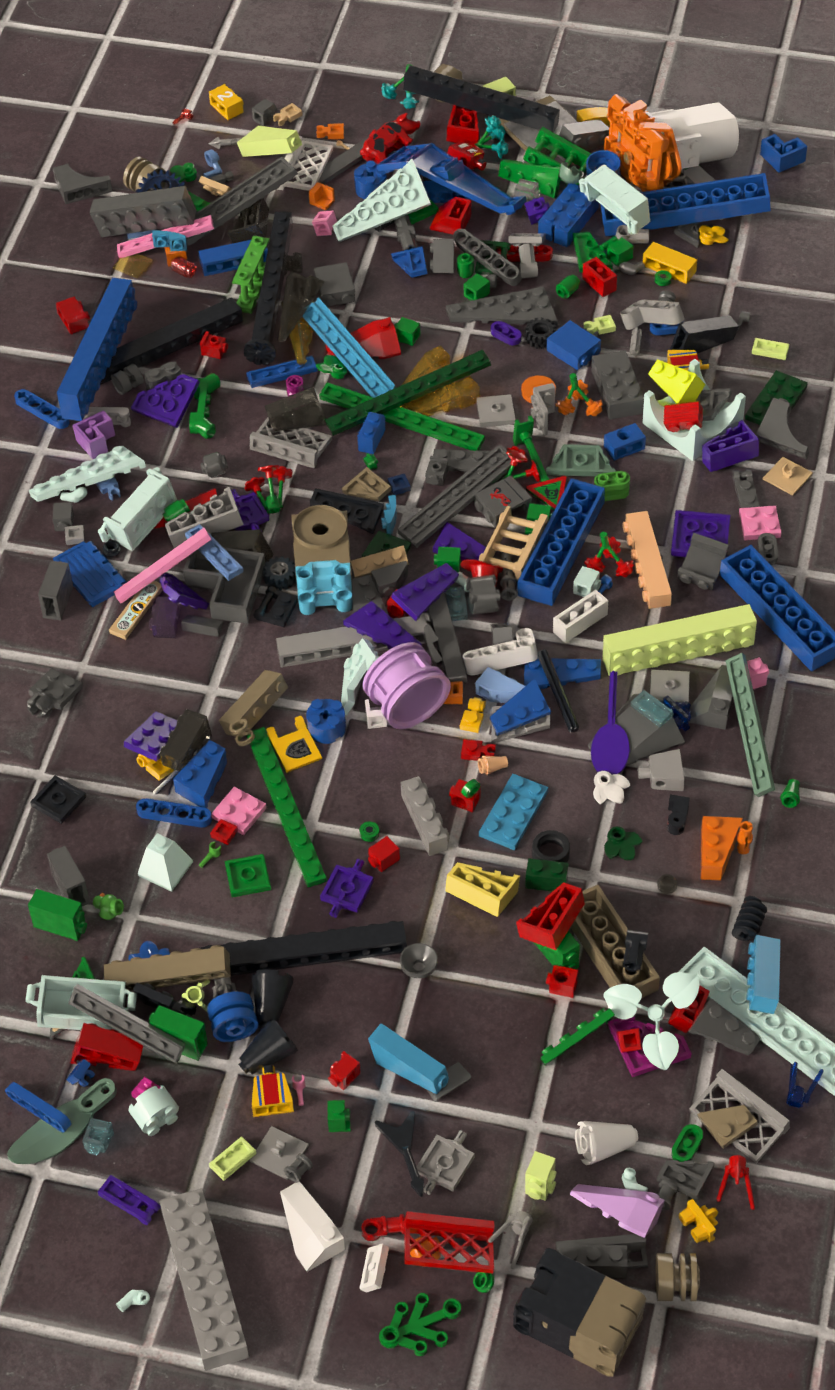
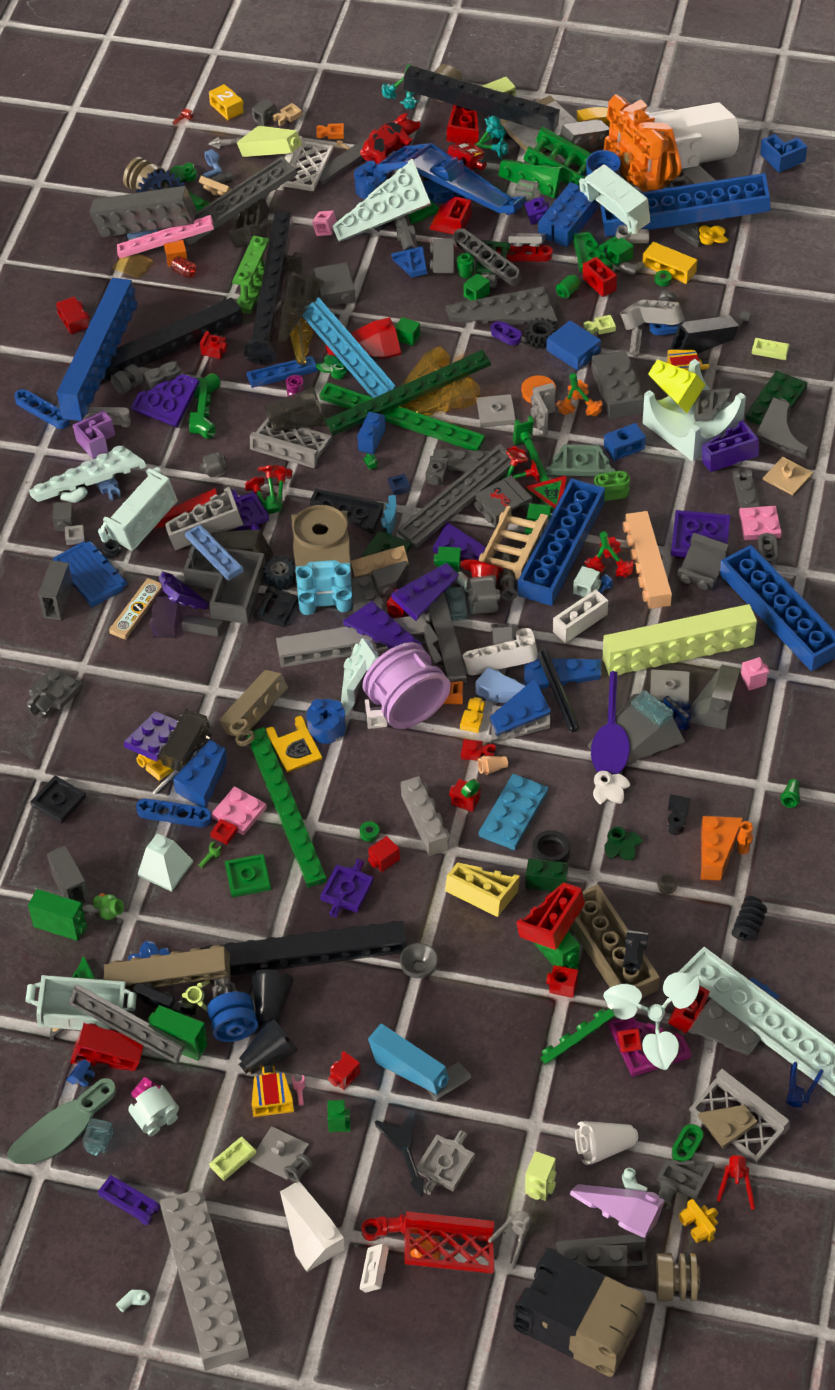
(38, 1107): blue beam -> none
(77, 186): dark grey arch -> none
(162, 565): bright pink tile -> none
(174, 240): dark azure slope -> none
(175, 509): green brick -> none
(224, 258): blue brick -> none
(321, 196): orange panel -> none
(367, 486): dark tan wing -> none
(417, 1325): green plant -> none
(483, 1281): green plate -> none
(527, 265): light grey piece -> none
(570, 175): sand green hair -> none
(664, 771): light grey torso -> none
(683, 416): red brick -> none
(750, 725): sand green plate -> none
(763, 974): dark azure brick -> none

